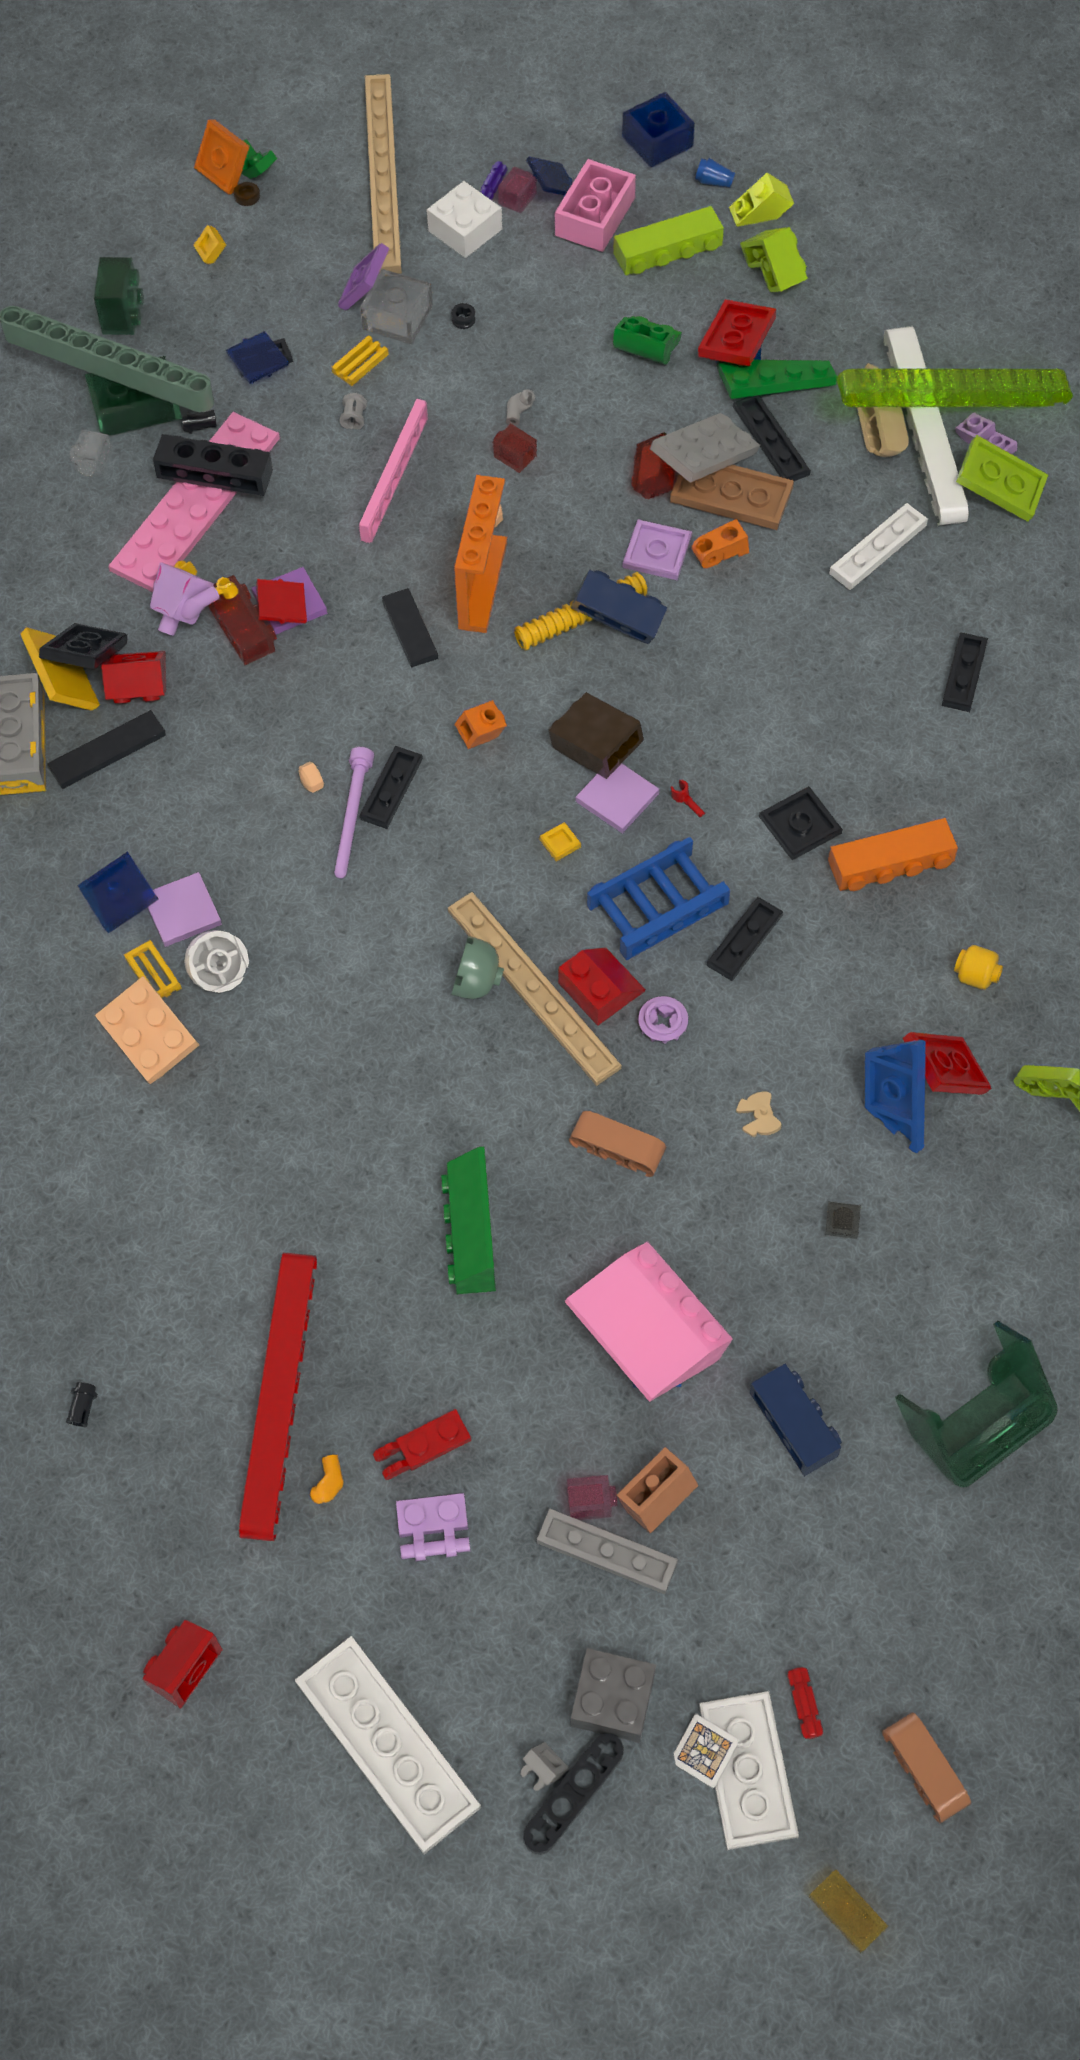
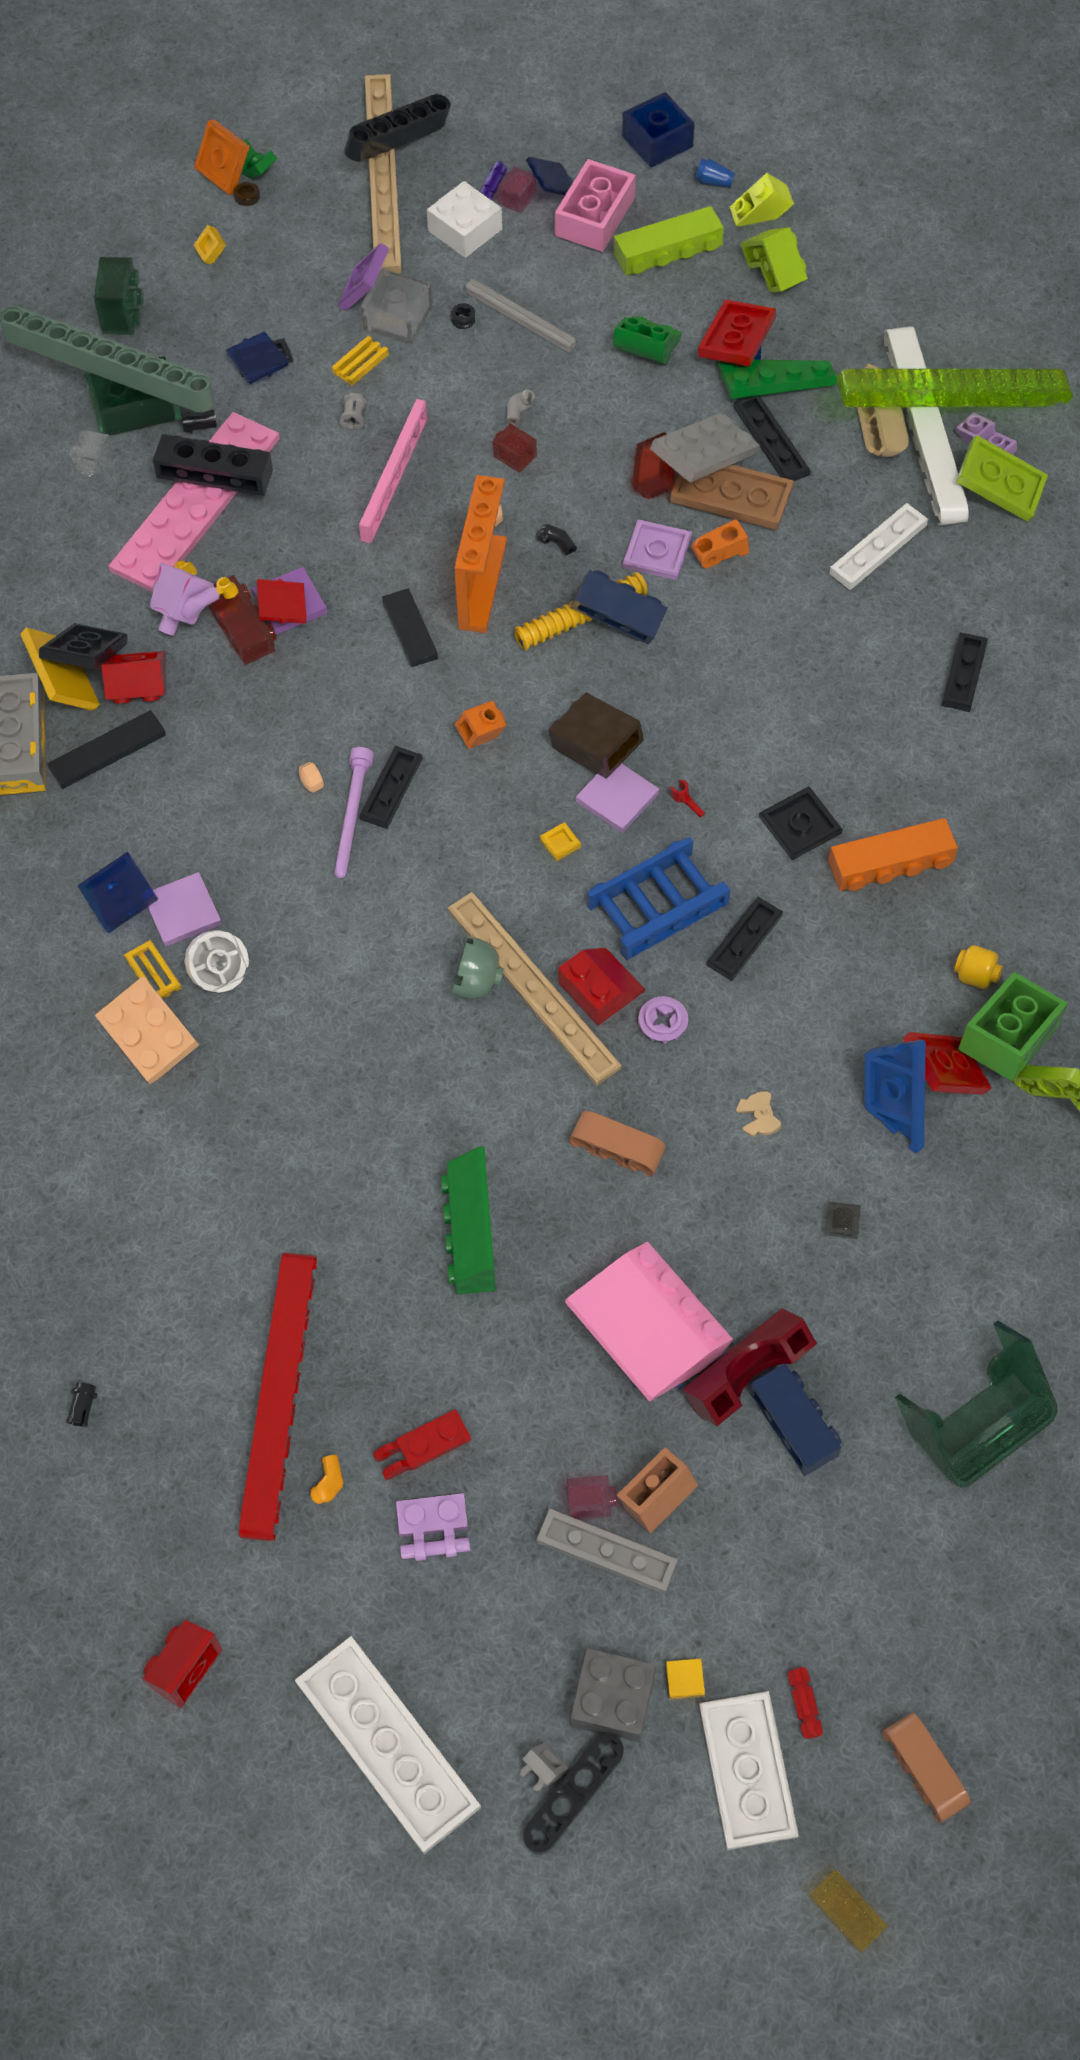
(397, 127): none -> black beam
(521, 315): none -> light grey axle
(558, 535): none -> black arm
(685, 1678): none -> yellow tile
(705, 1750): sticker -> none
(775, 1342): none -> dark red arch
(1013, 1026): none -> bright green brick

